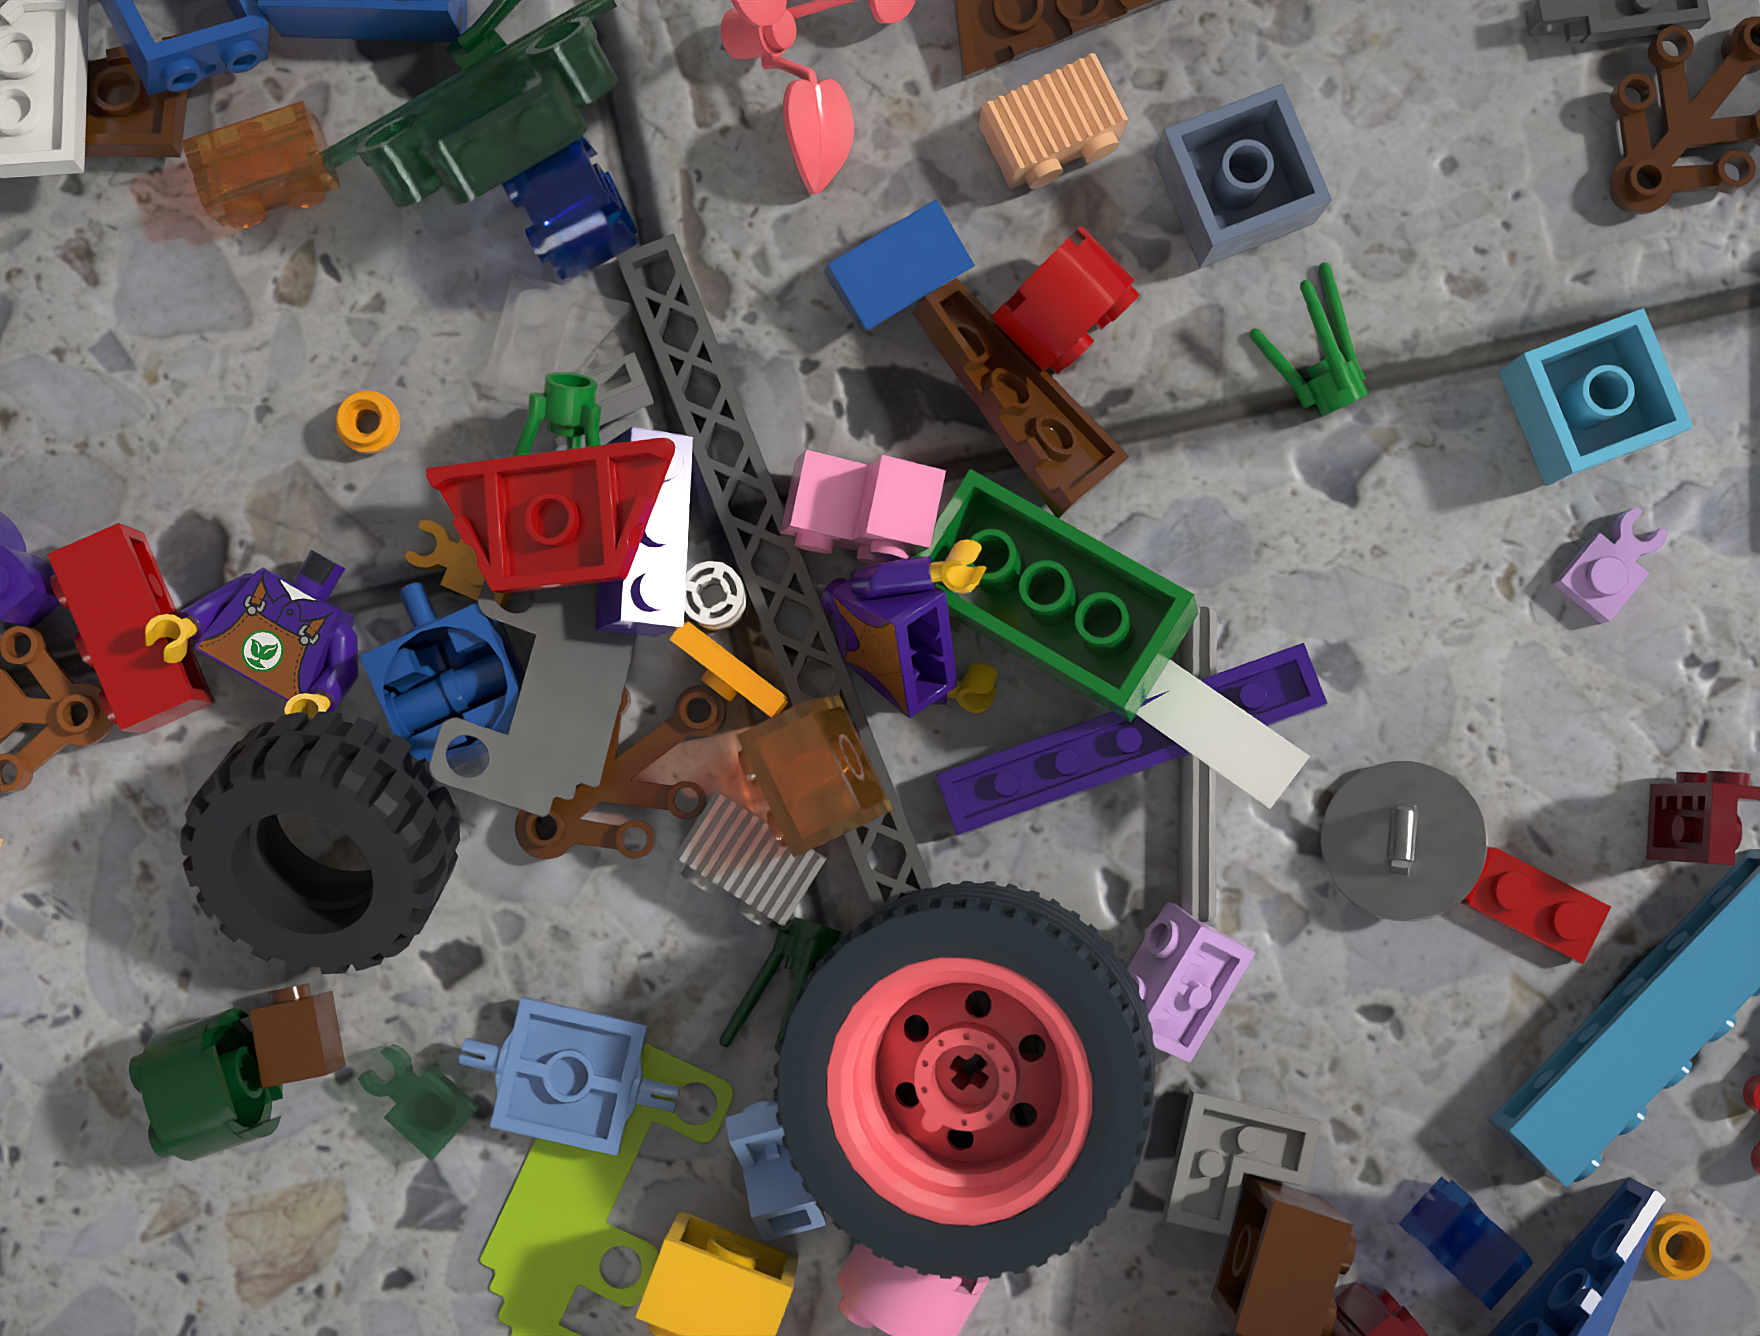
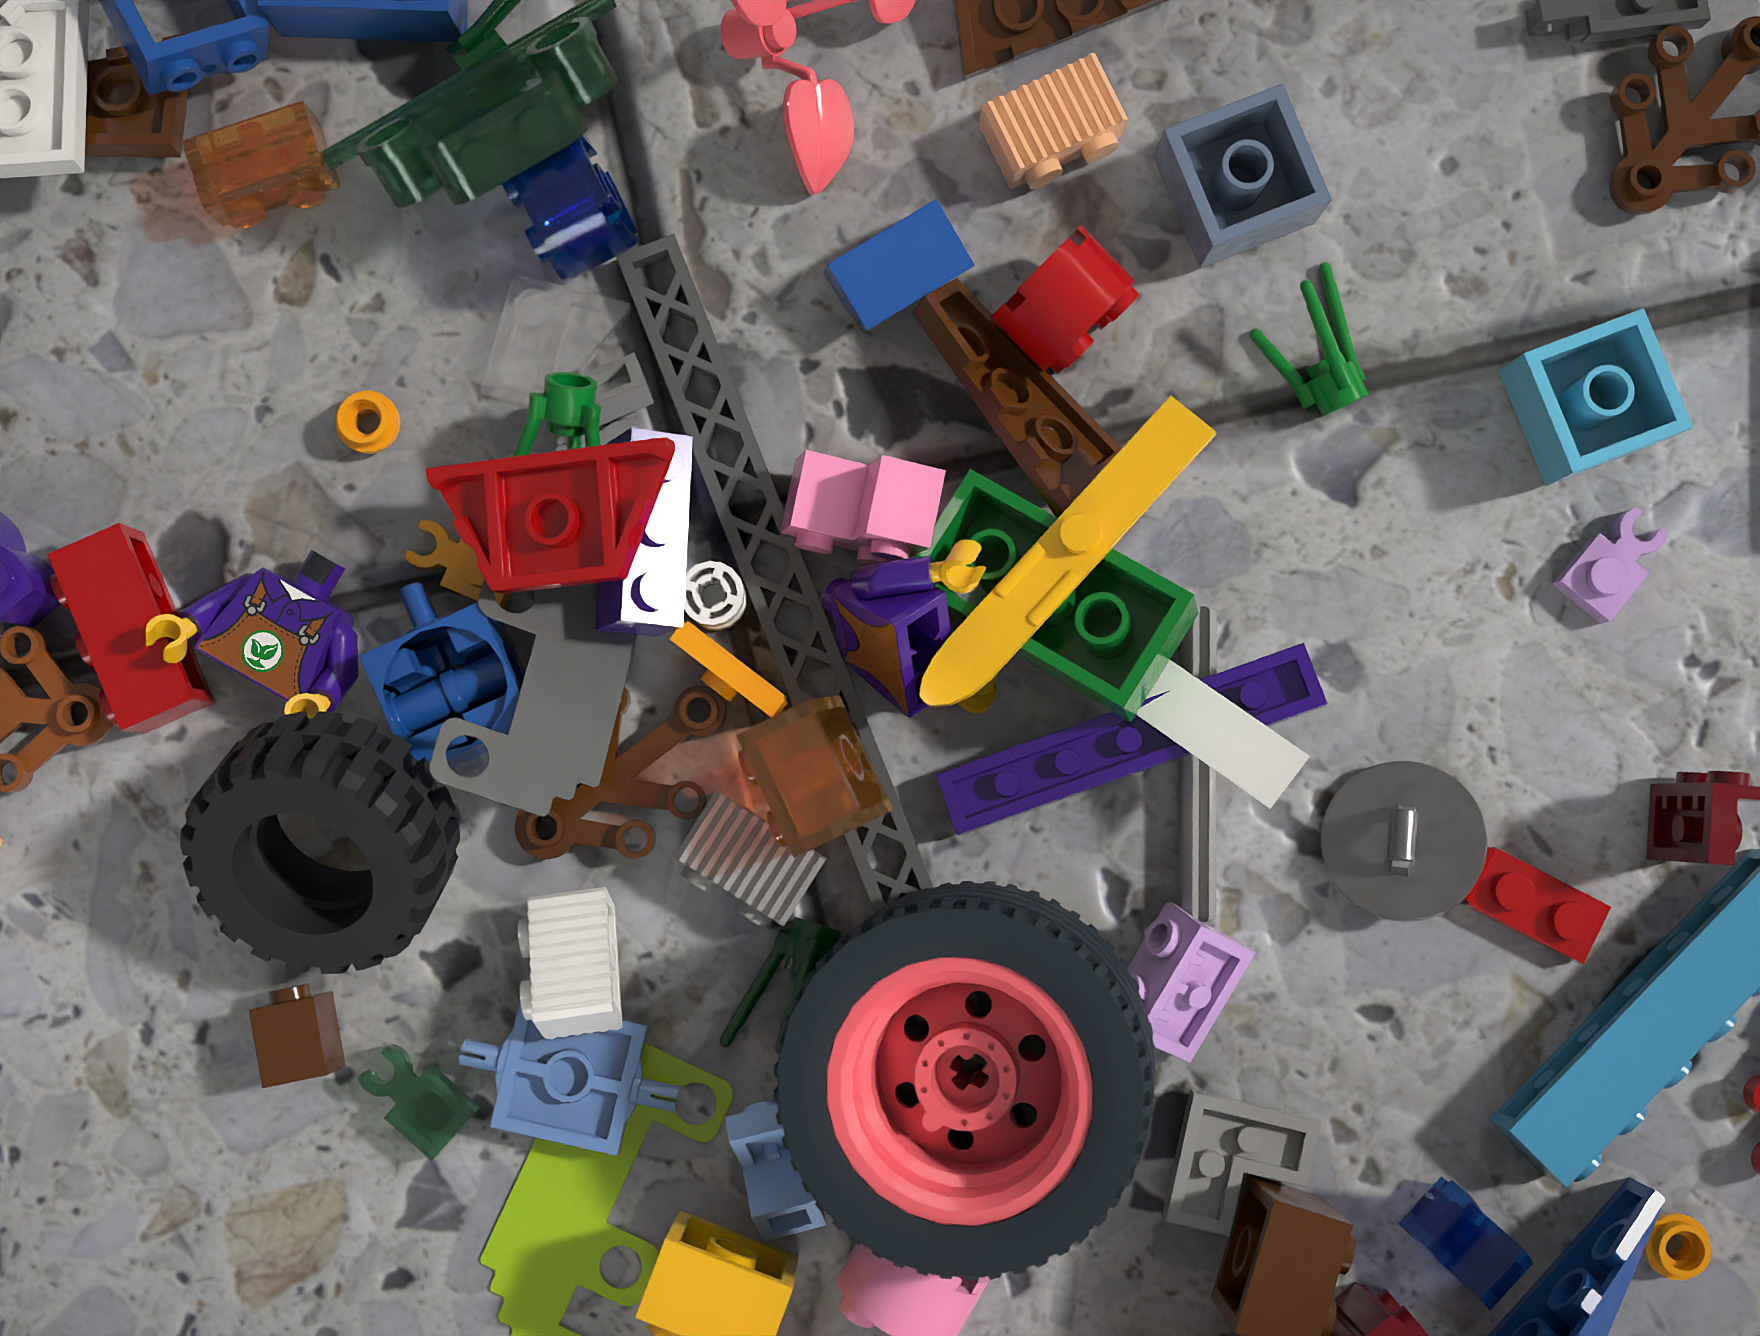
(204, 1088): dark green brick -> none
(571, 963): none -> white brick
(1065, 554): none -> yellow piece

